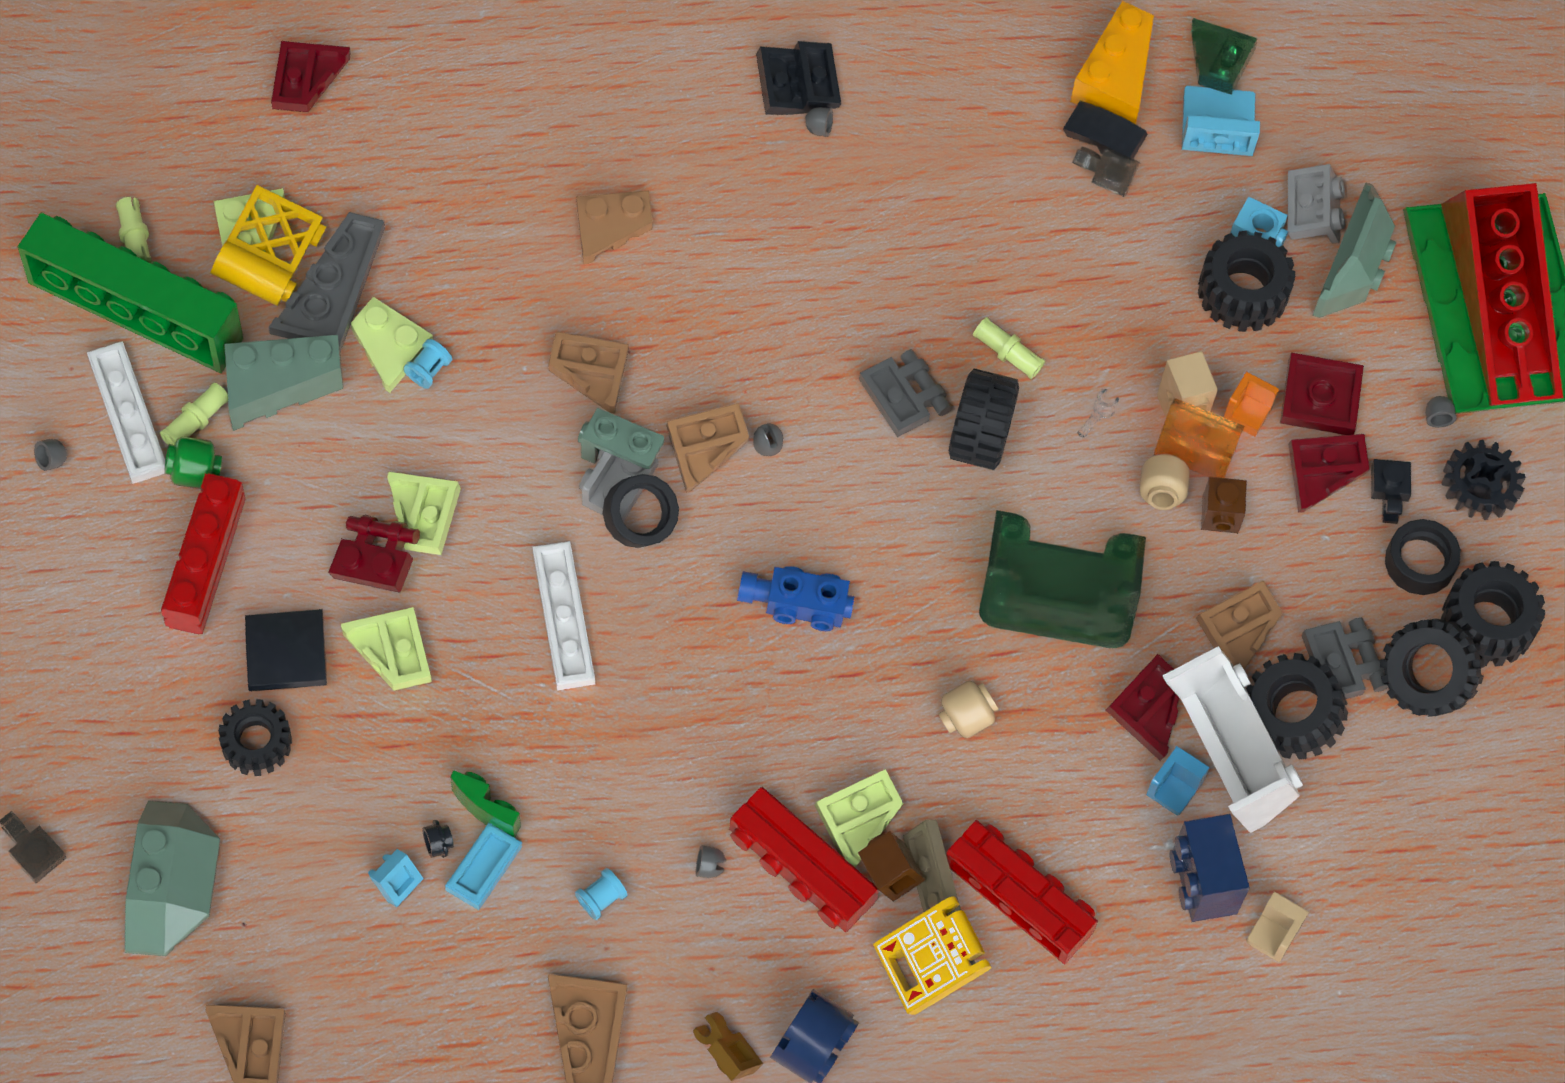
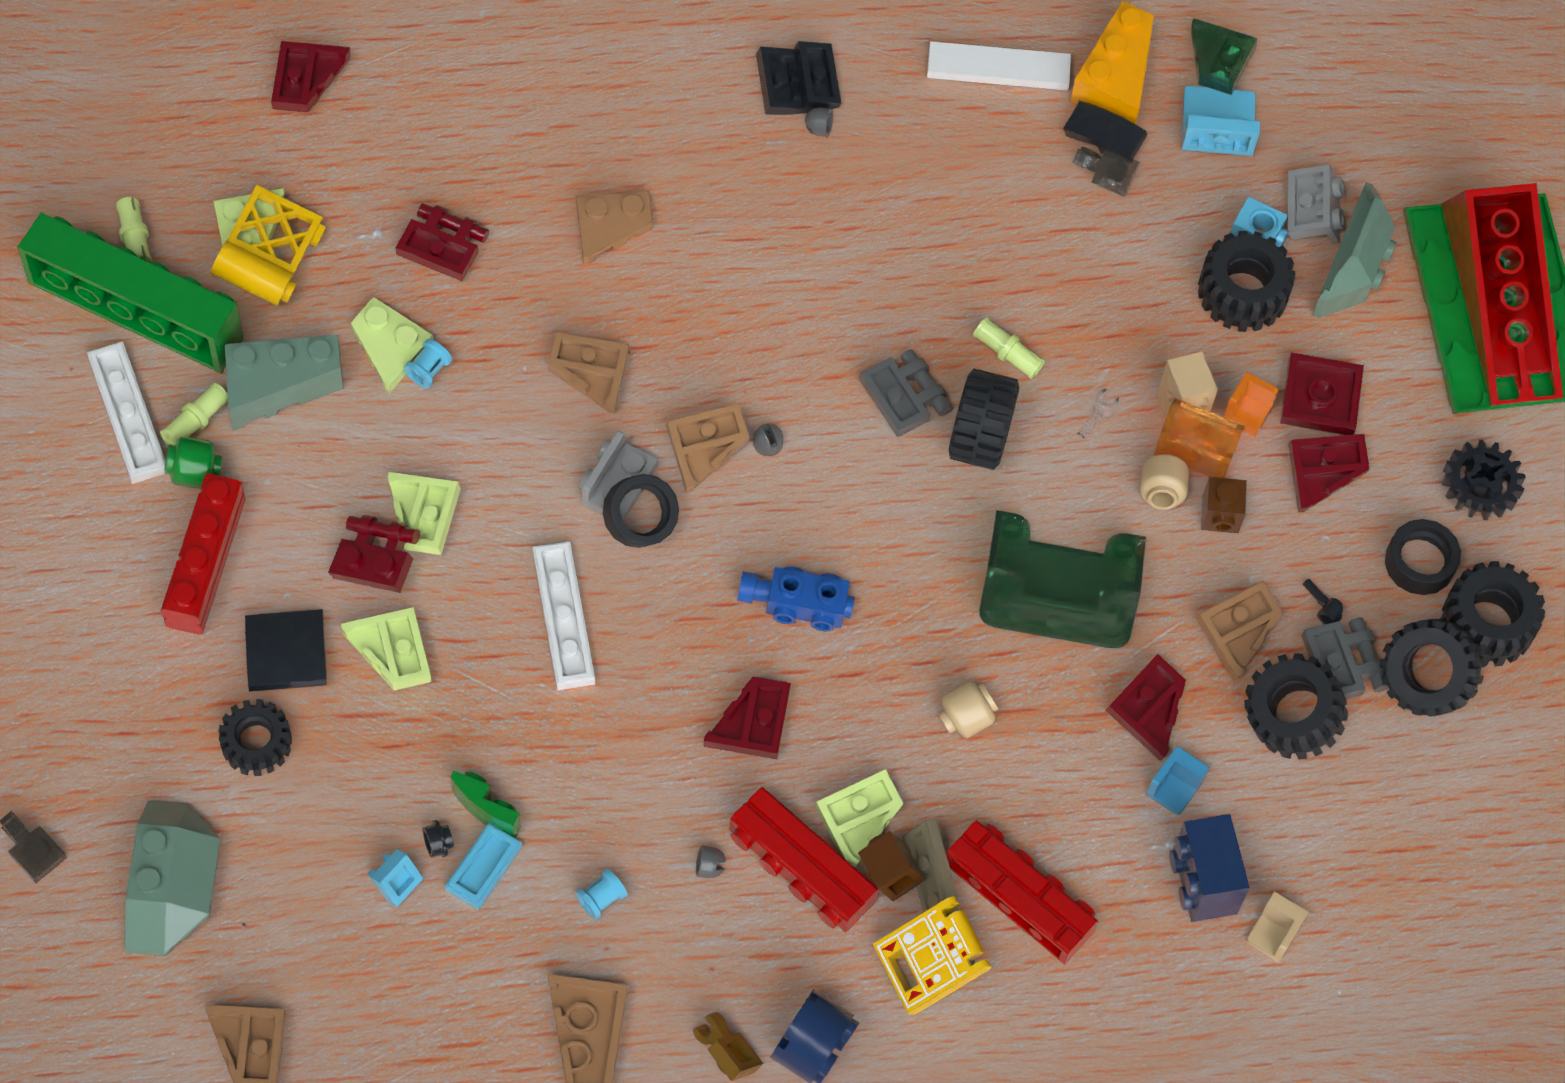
(50, 454): dark grey hinge -> none
(334, 284): dark grey wing -> none
(439, 249): none -> dark red plate
(620, 439): sand green bracket -> none
(753, 721): none -> dark red wing
(999, 65): none -> white tile
(1235, 737): white windscreen -> none
(1331, 608): none -> black hand
(1393, 485): black plate -> none
(1440, 412): dark grey hinge -> none

